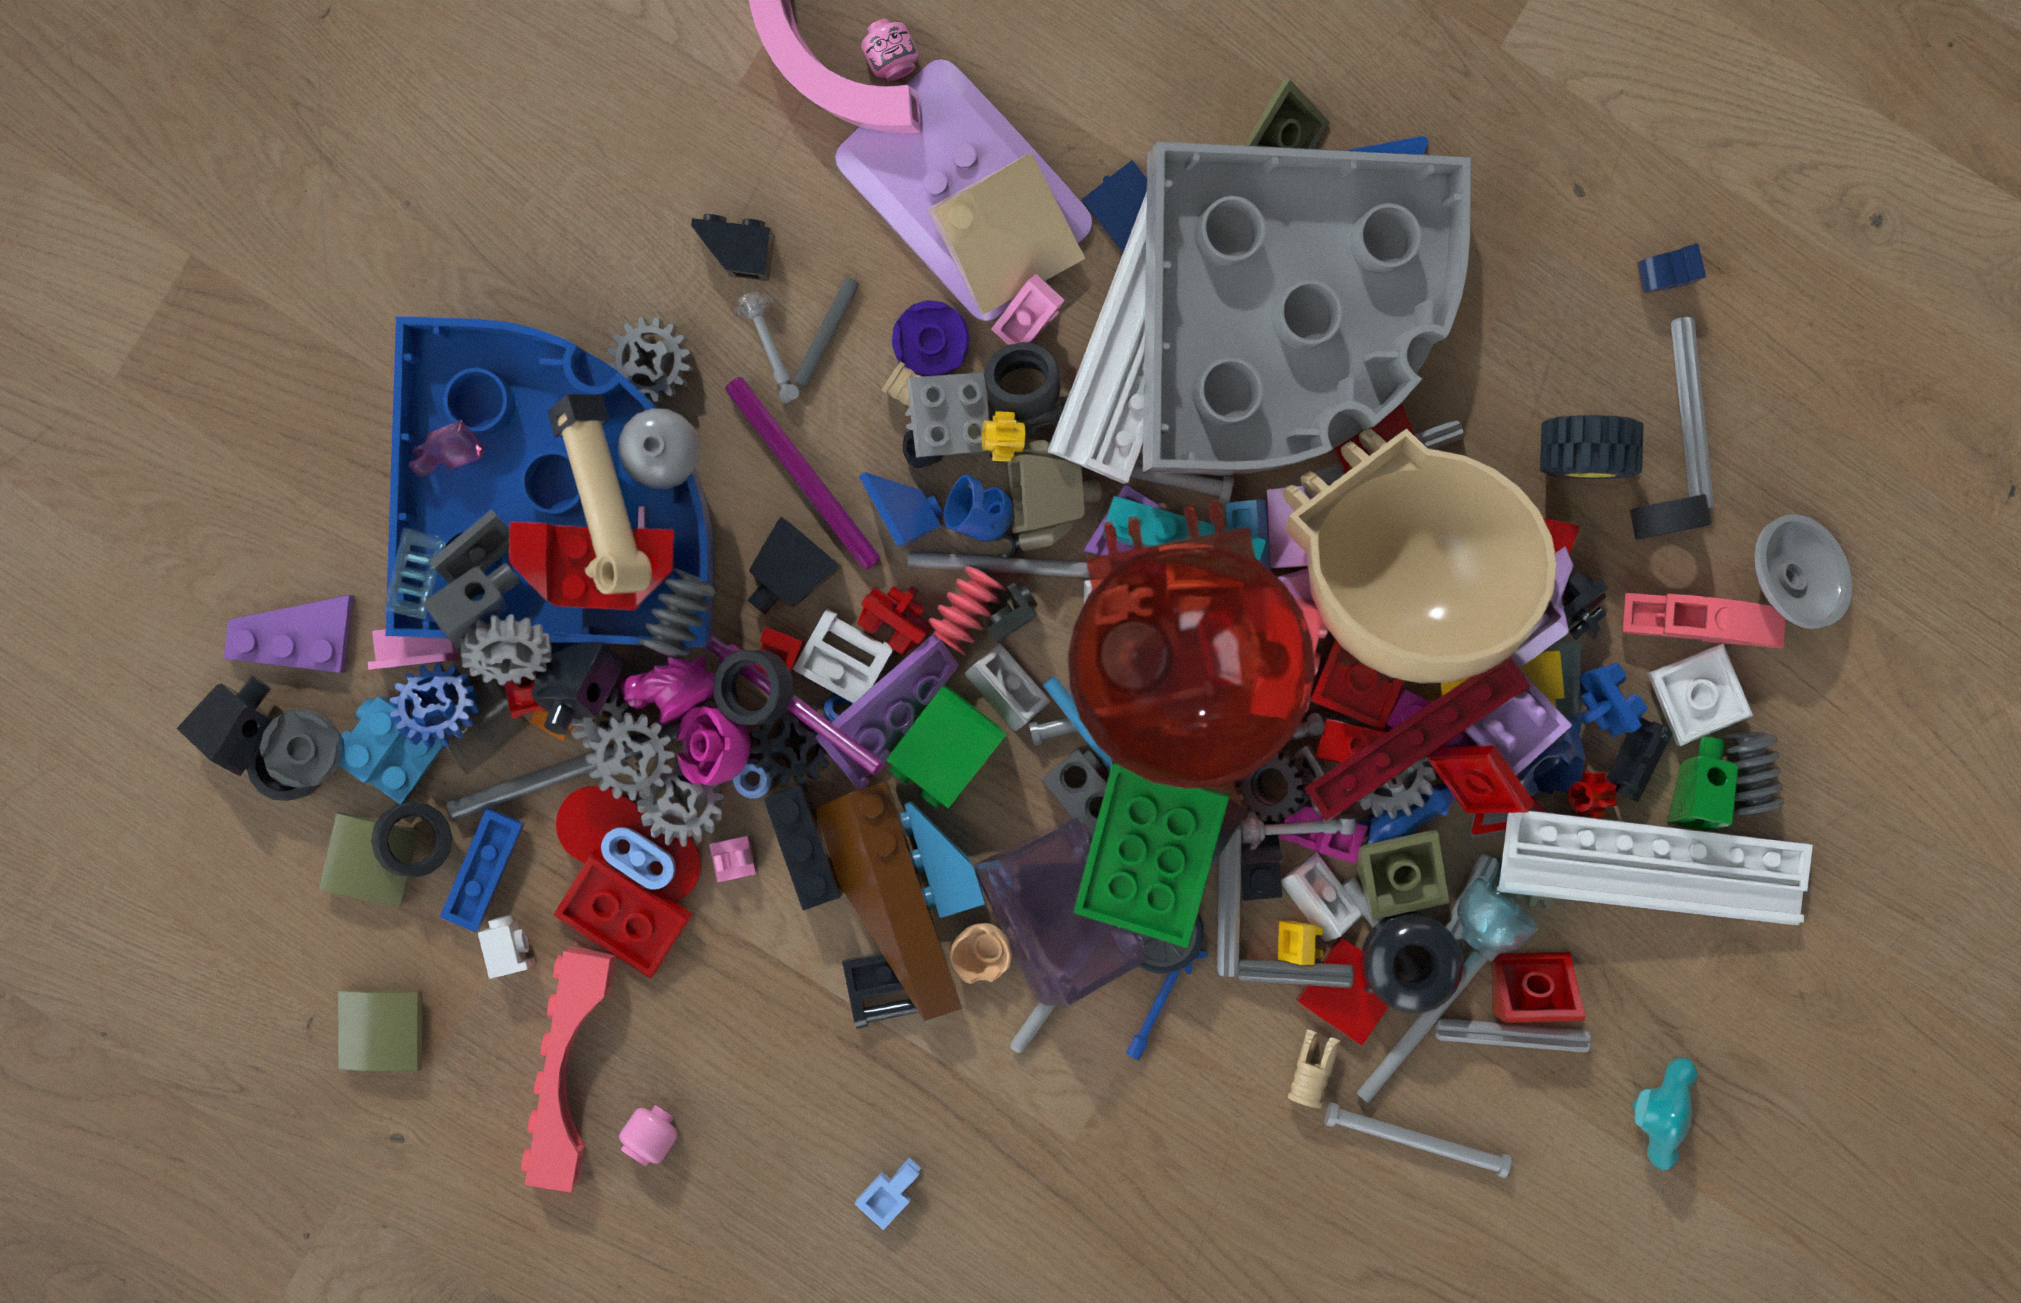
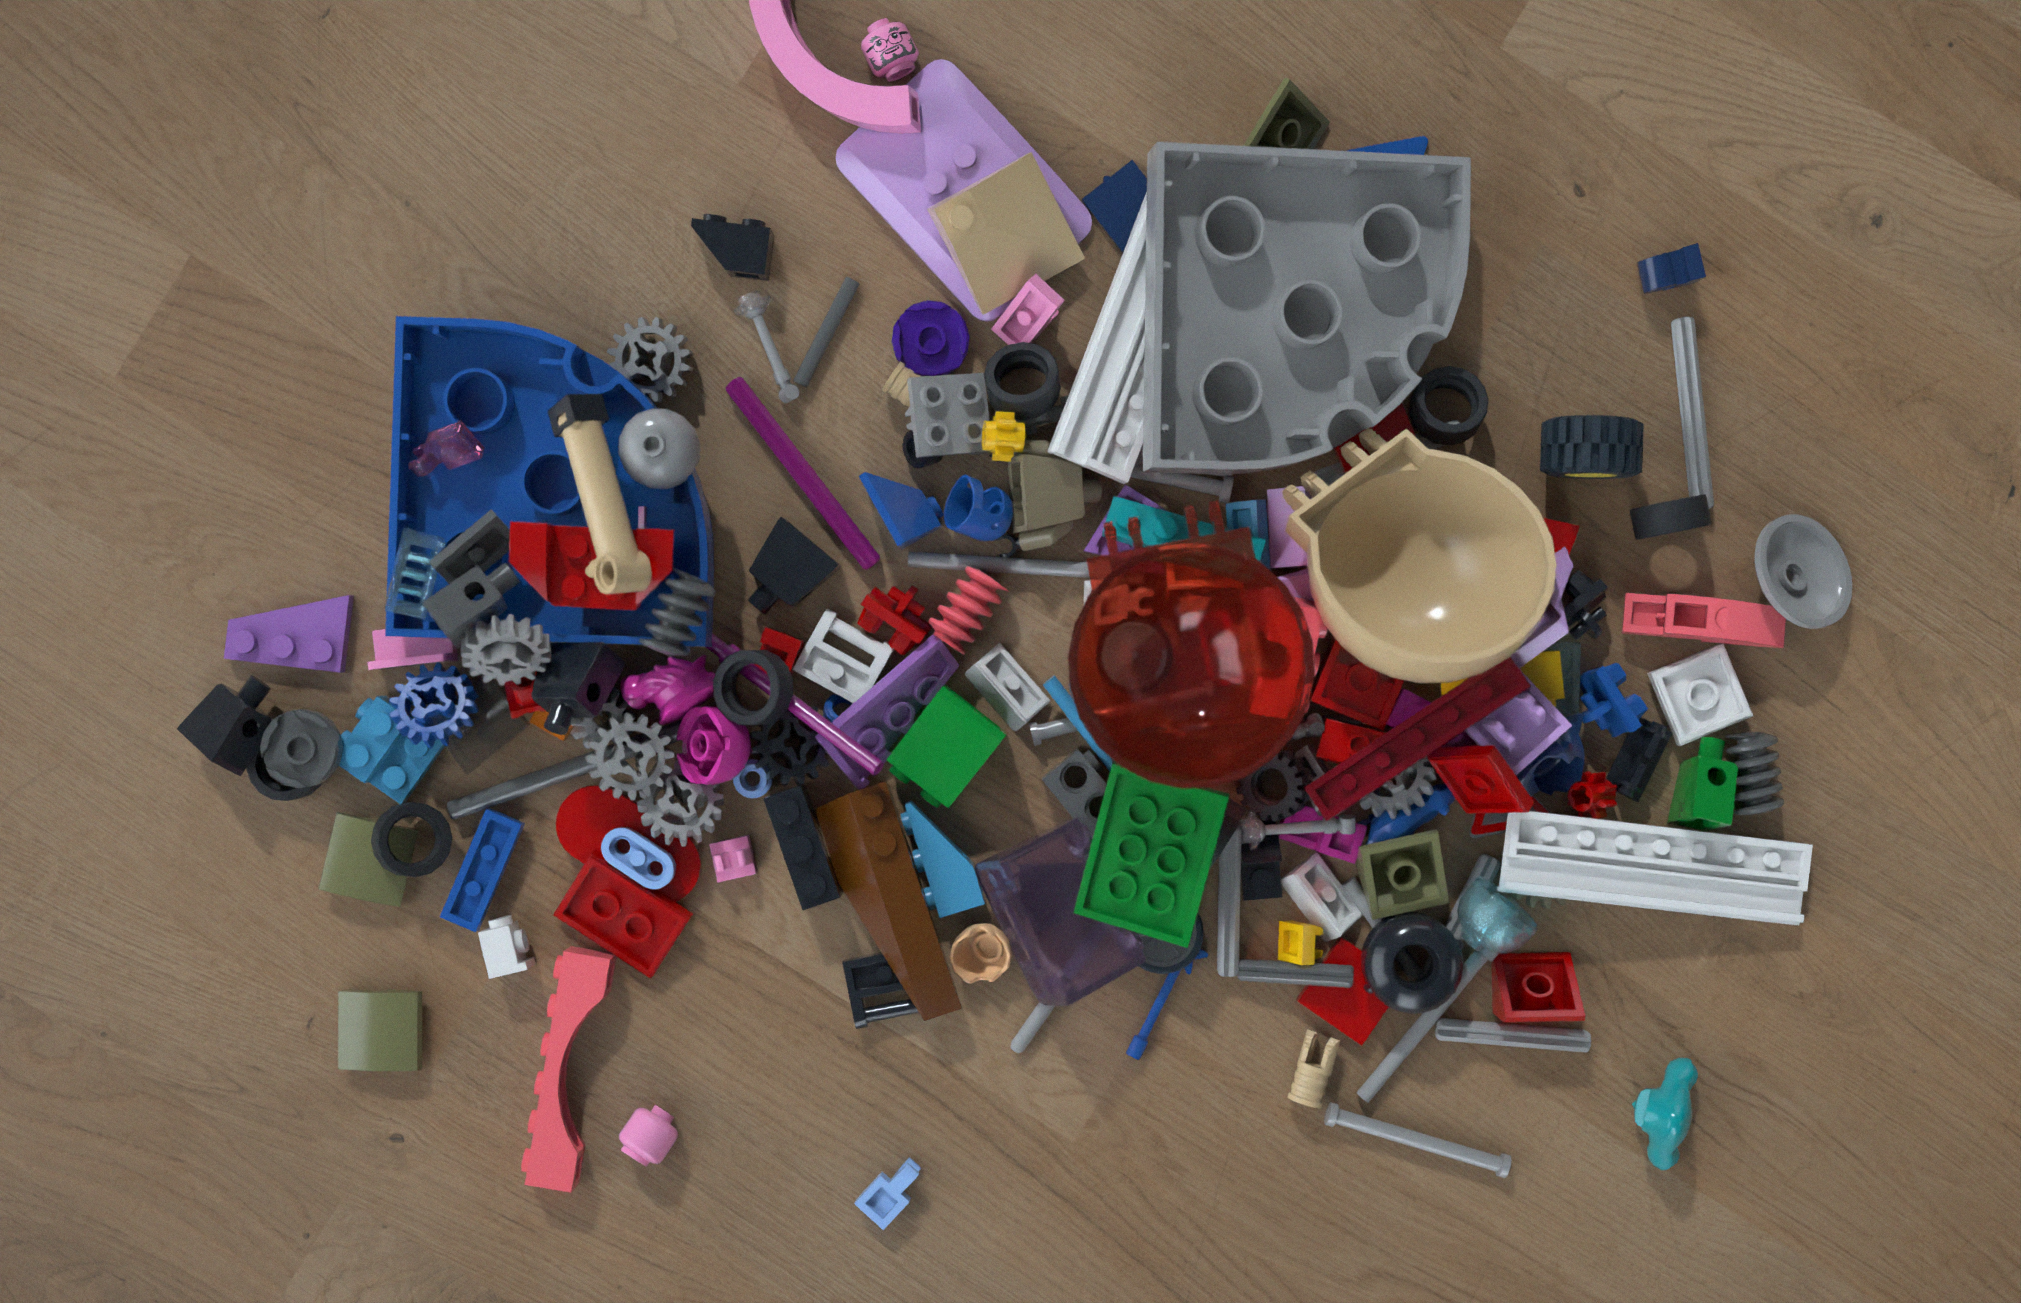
(1007, 620): pearl dark grey bracket -> none
(1460, 381): none -> black tyre

